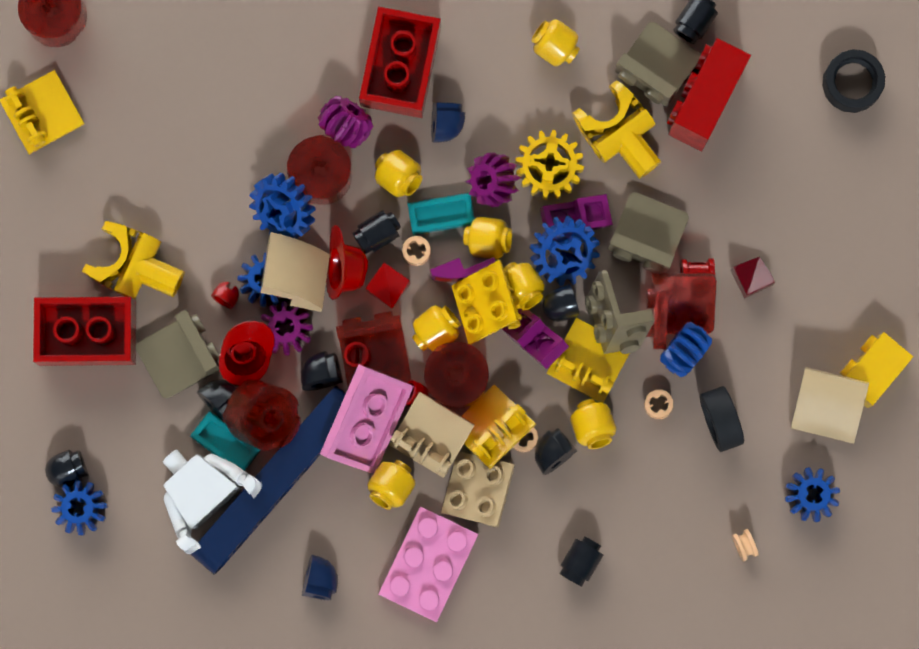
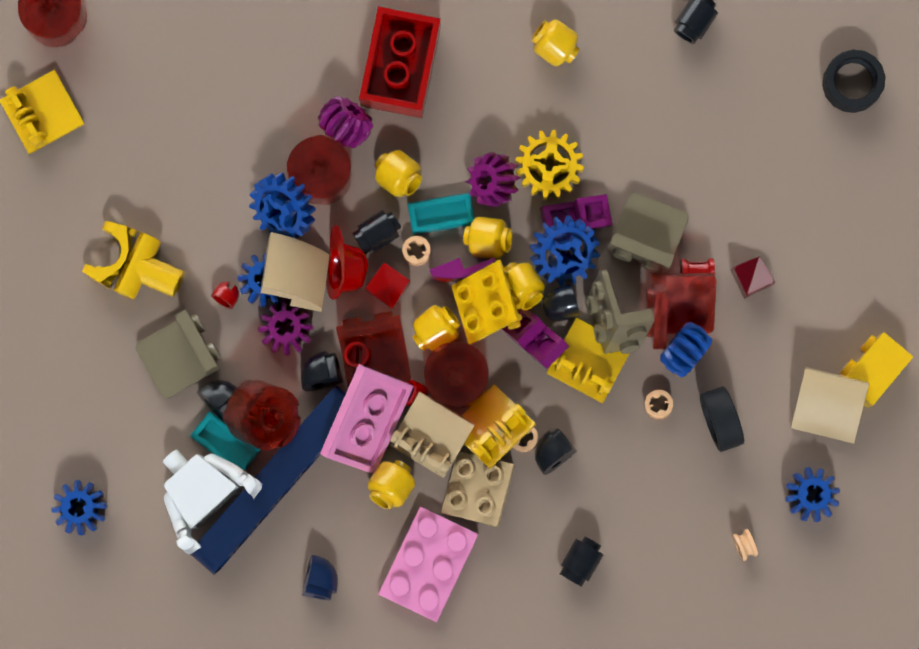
(65, 468): black piece -> none
(84, 331): red brick -> none
(246, 352): red piece -> none
(446, 121): dark blue piece -> none
(593, 424): yellow head -> none
(621, 134): yellow connector -> none
(657, 64): dark tan bracket -> none
(707, 93): red brick -> none

